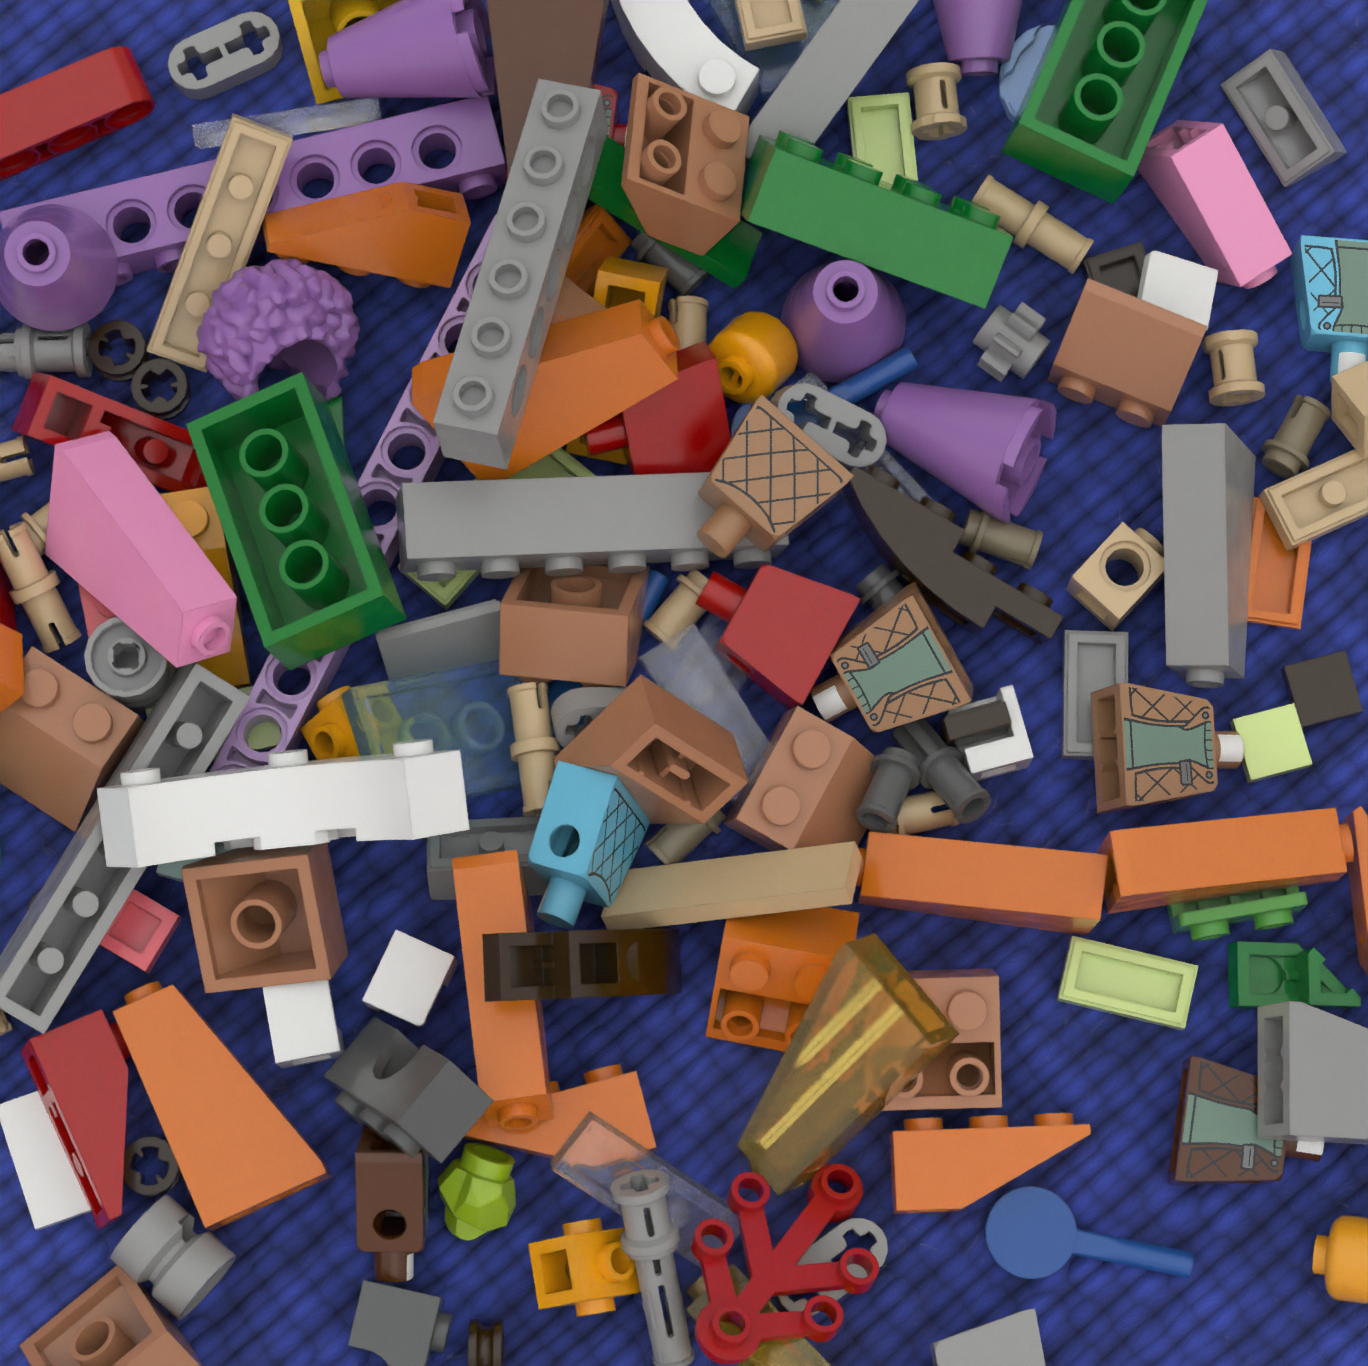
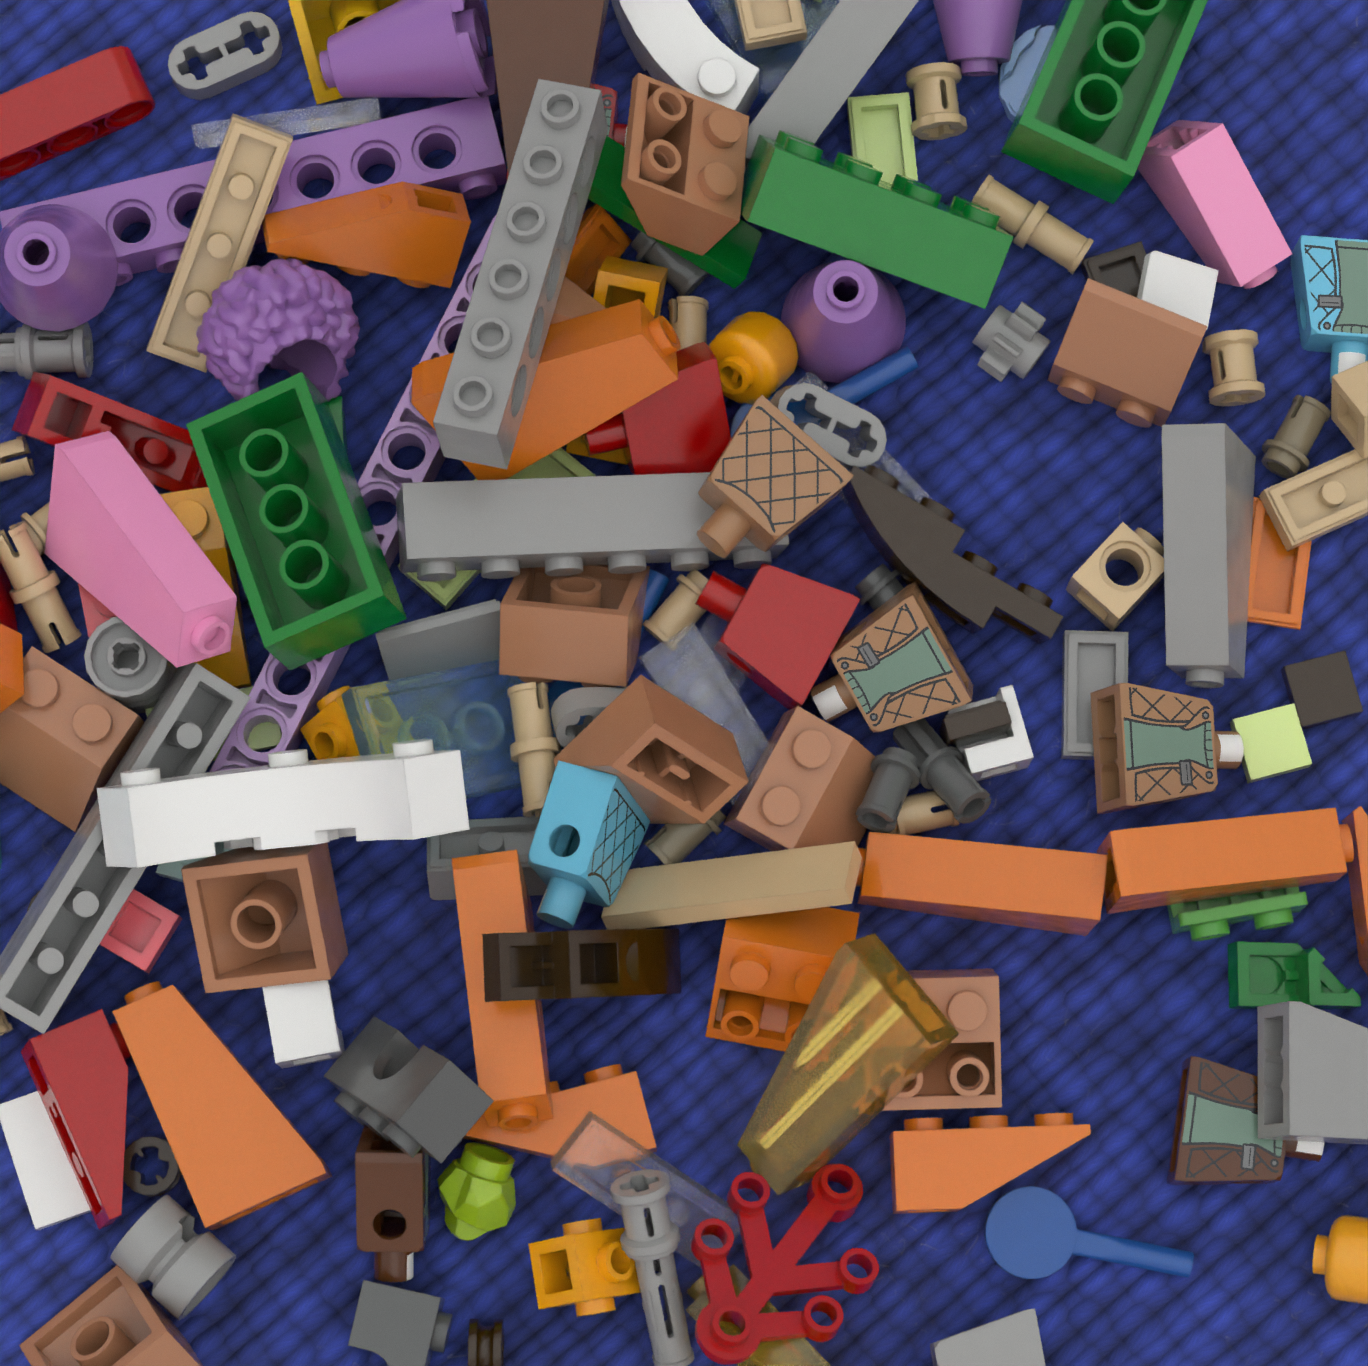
(104, 364): dark brown bush -> none
(161, 370): dark brown bush -> none
(409, 978): white panel -> none
(833, 1244): light grey beam -> none
(971, 440): medium lavender cone -> none
(1000, 538): dark tan pin -> none
(1127, 983): yellowish green tile -> none
(1283, 117): light grey slope -> none

